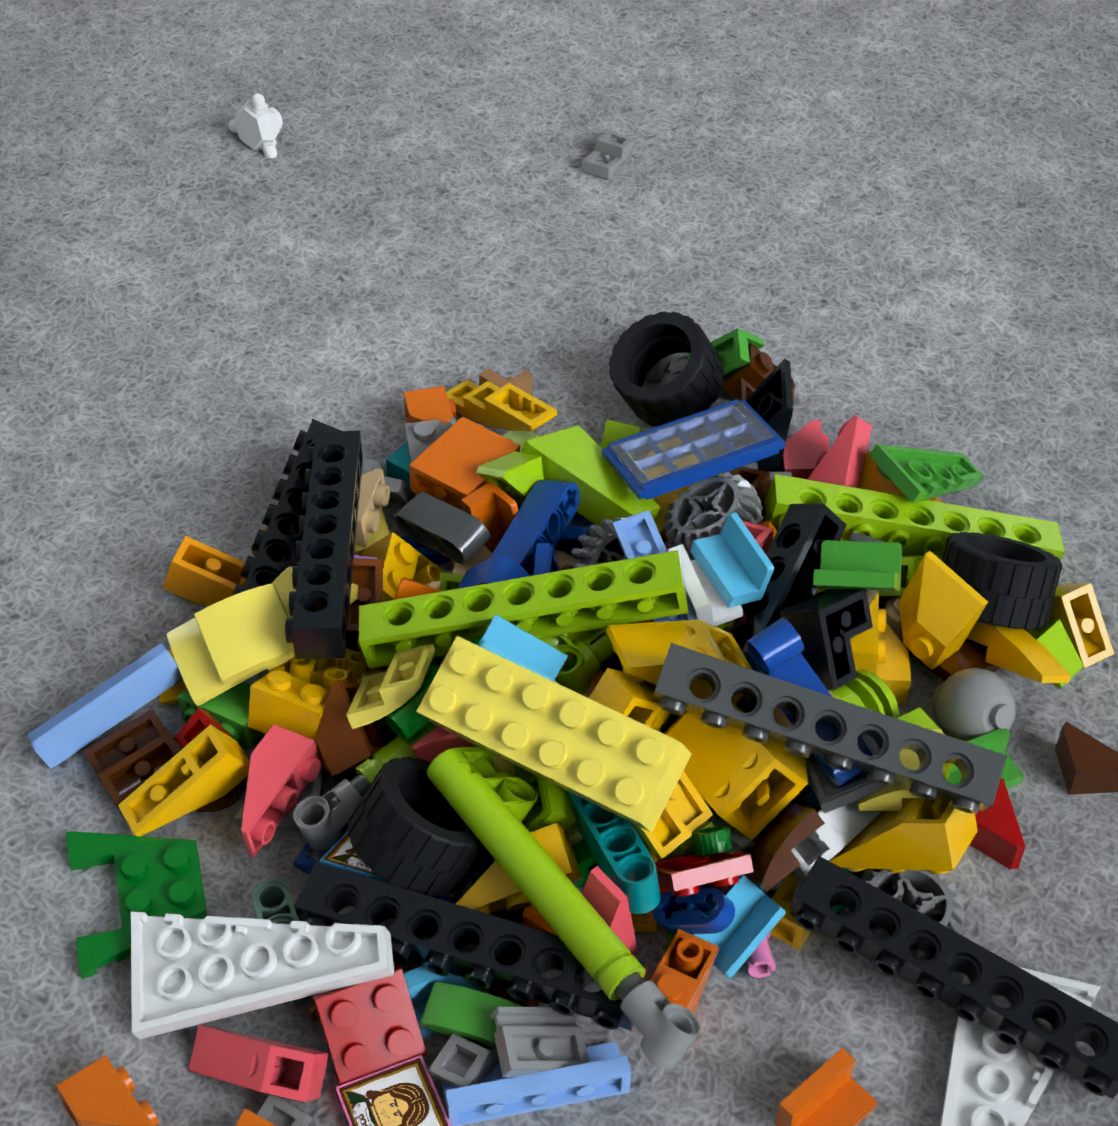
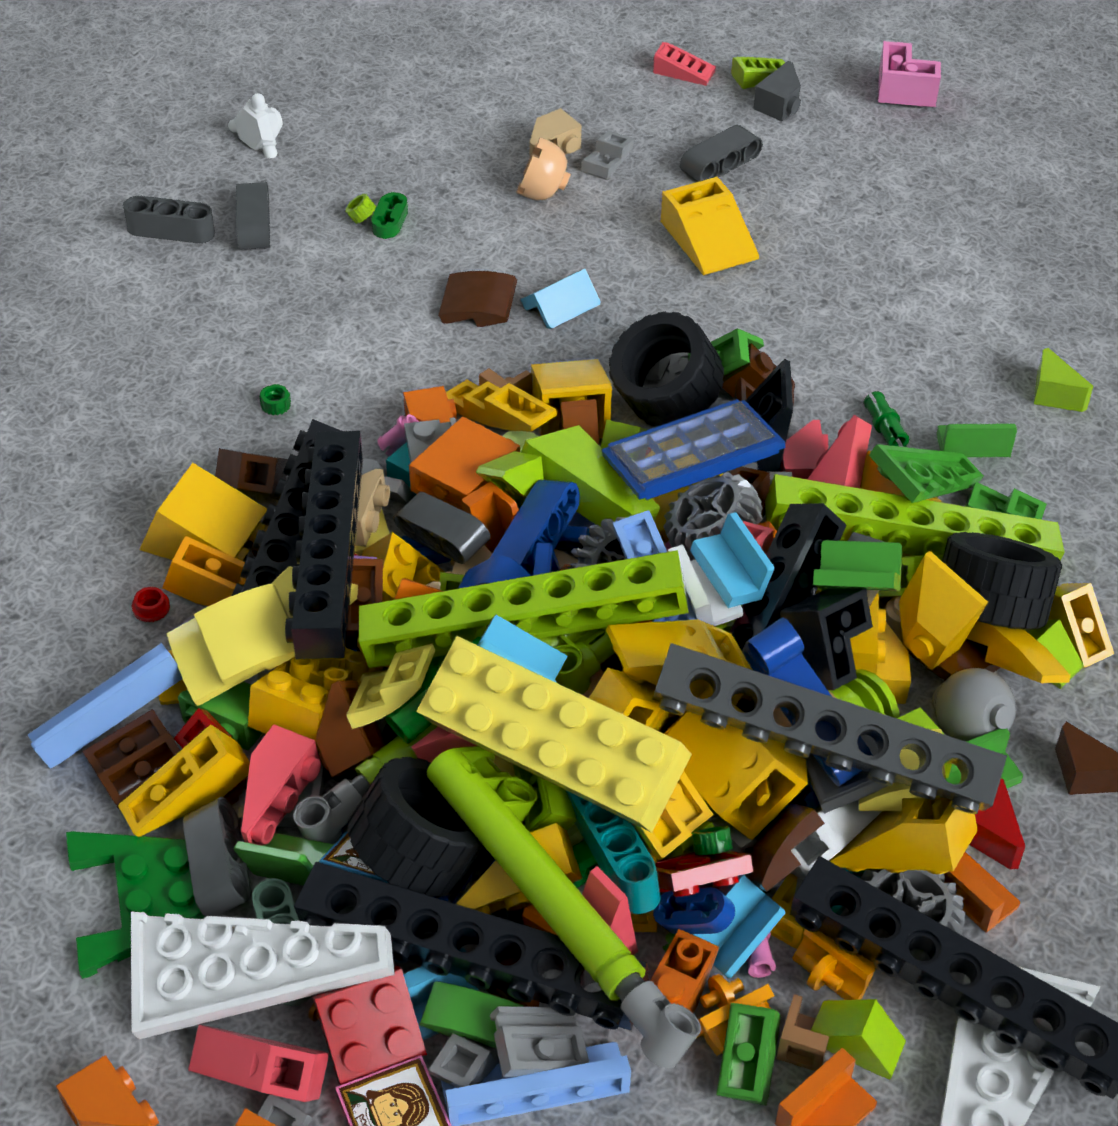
(150, 604): none -> red plate
(169, 219): none -> dark grey beam
(206, 512): none -> yellow slope
(216, 870): none -> dark grey beam
(250, 470): none -> reddish brown slope
(252, 215): none -> dark grey beam
(278, 393): none -> green axle
(283, 857): none -> bright green panel
(360, 208): none -> lime axle
(385, 213): none -> green beam
(396, 435): none -> bright pink pin
(479, 296): none -> reddish brown slope
(544, 172): none -> light nougat cylinder
(559, 129): none -> tan slope
(563, 299): none -> panel
(572, 382): none -> yellow slope
(582, 414): none -> dark orange slope
(679, 64): none -> coral slope
(708, 225): none -> yellow slope
(720, 153): none -> dark grey beam
(722, 994): none -> light orange hips
(749, 1053): none -> bright green slope
(752, 70): none -> lime slope
(779, 93): none -> dark grey slope
(798, 1043): none -> medium nougat panel
(830, 965): none -> light orange hips
(863, 1032): none -> lime slope
(886, 419): none -> green pin
(907, 79): none -> bright pink brick
(977, 439): none -> bright green panel
(983, 896): none -> orange panel
(1016, 504): none -> bright green slope
(1060, 384): none -> lime slope

